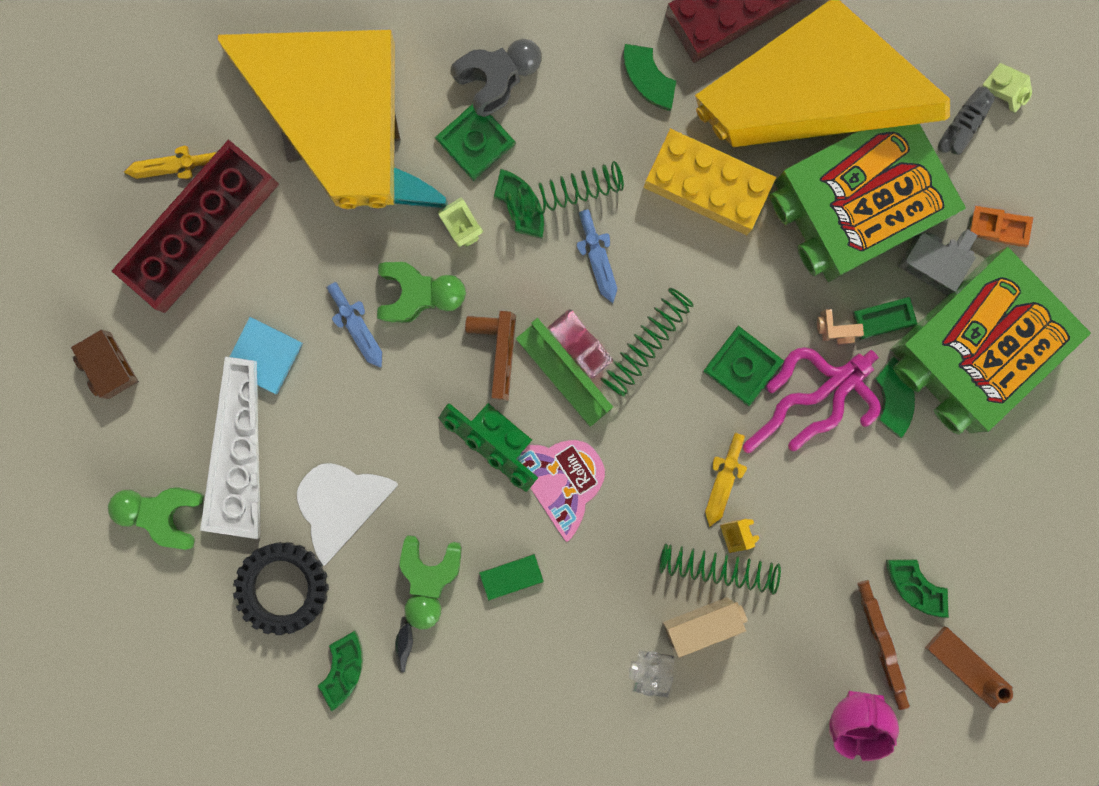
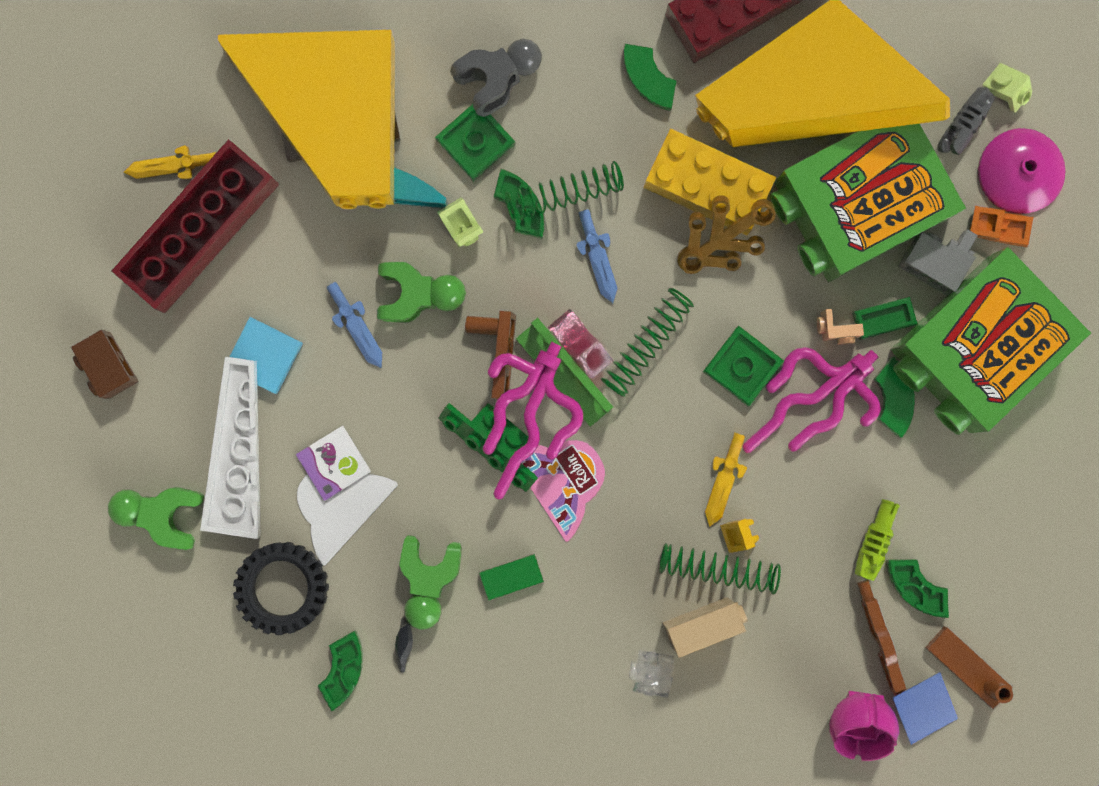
(333, 463): none -> sticker
(541, 378): none -> dark pink plant
(723, 238): none -> pearl gold plant
(876, 541): none -> lime hinge
(925, 708): none -> sticker
(1010, 183): none -> dark pink dish

